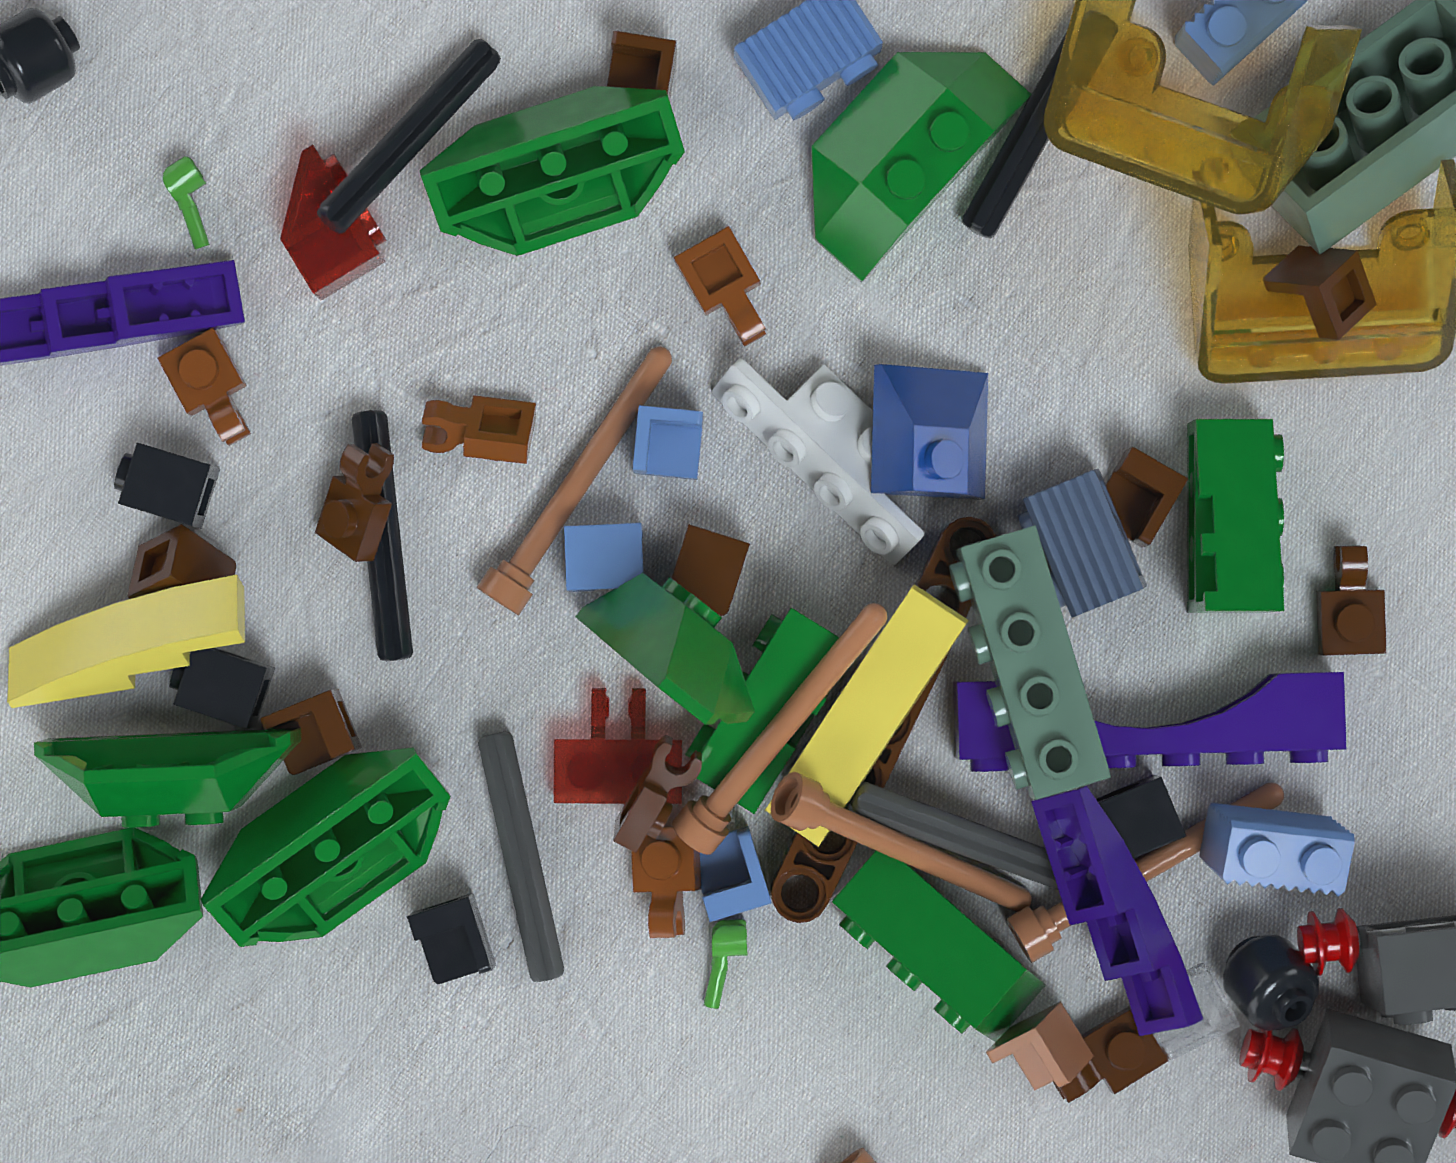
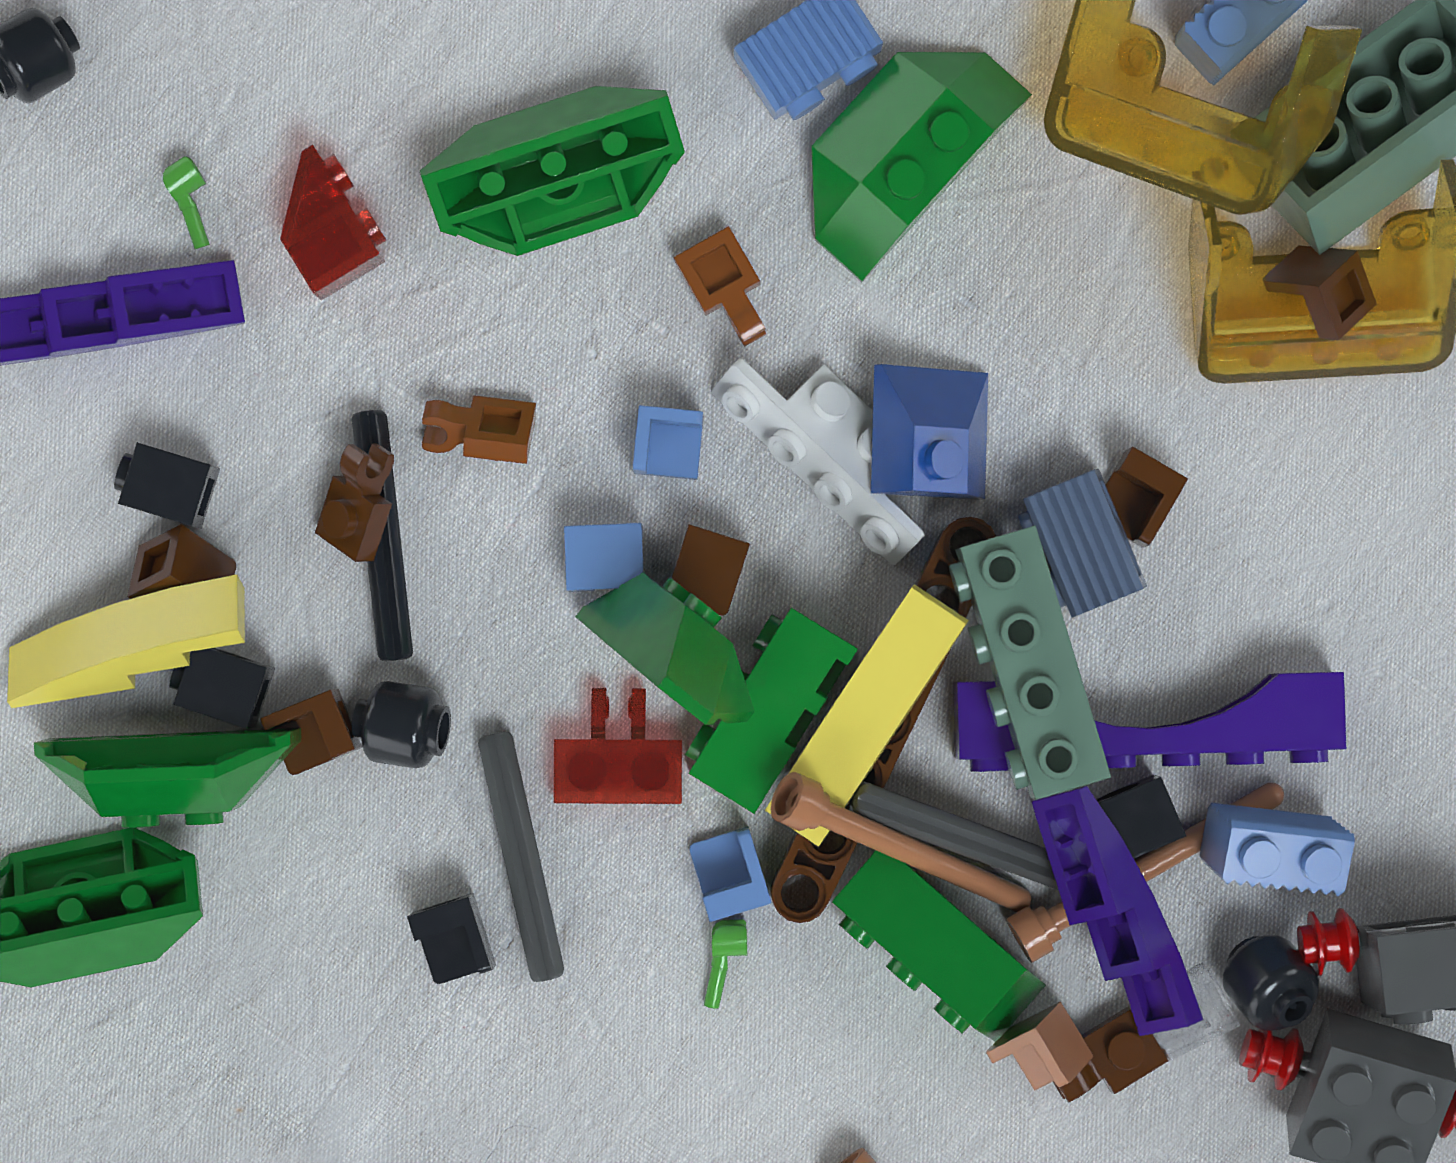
(206, 379): dark orange plate -> none
(328, 848): green wedge -> none
(402, 724): none -> black head
(408, 136): black axle -> none
(512, 579): nougat piece -> none
(642, 62): reddish brown panel -> none
(647, 807): reddish brown plate -> none
(666, 869): dark orange plate -> none
(705, 821): nougat piece -> none
(1013, 160): black axle -> none
(1234, 517): green wedge -> none
(1351, 617): reddish brown plate -> none

